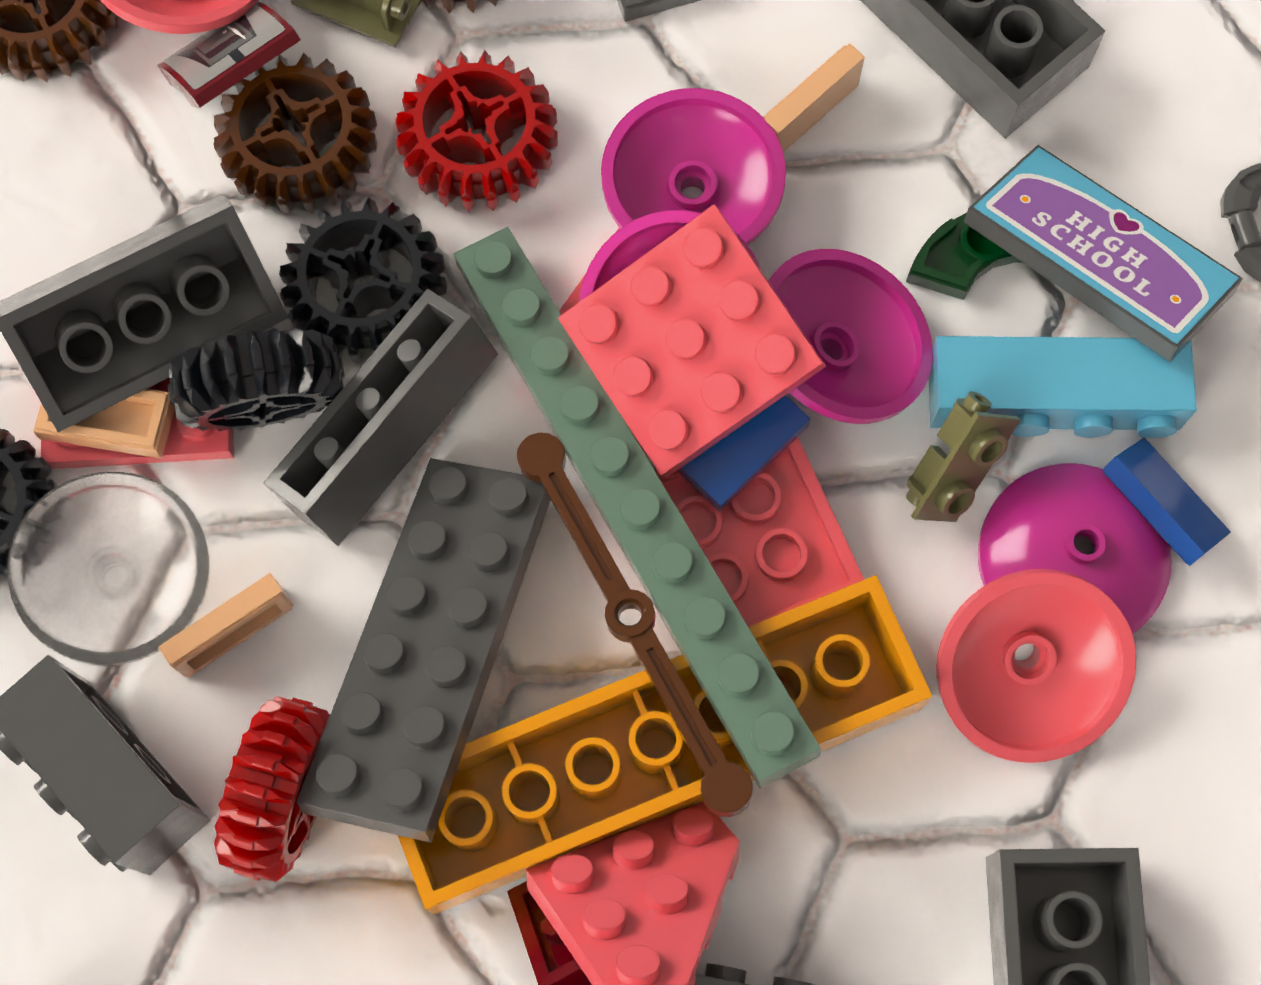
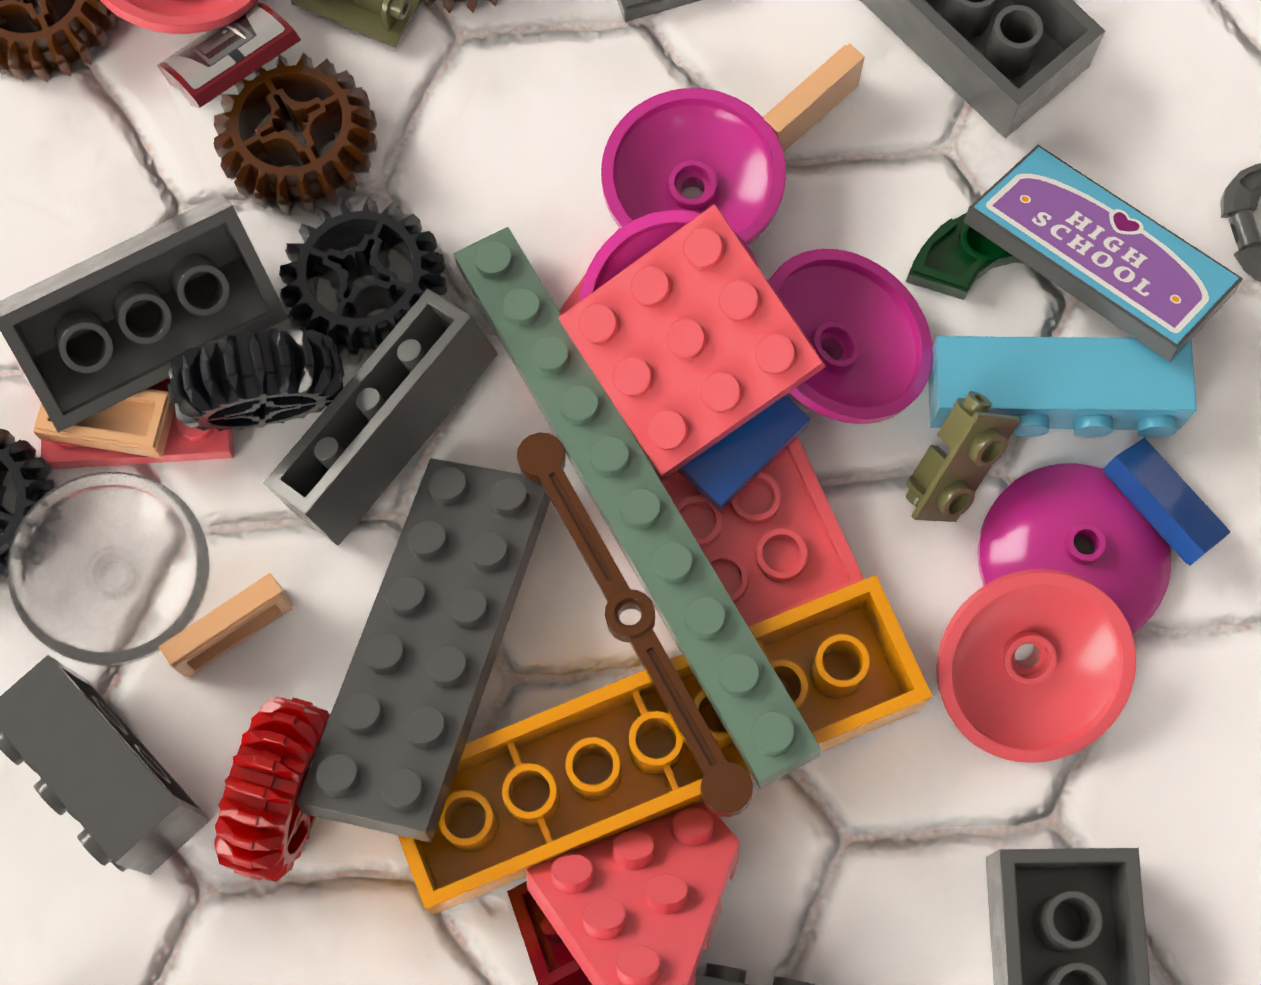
(491, 101): red gear -> none

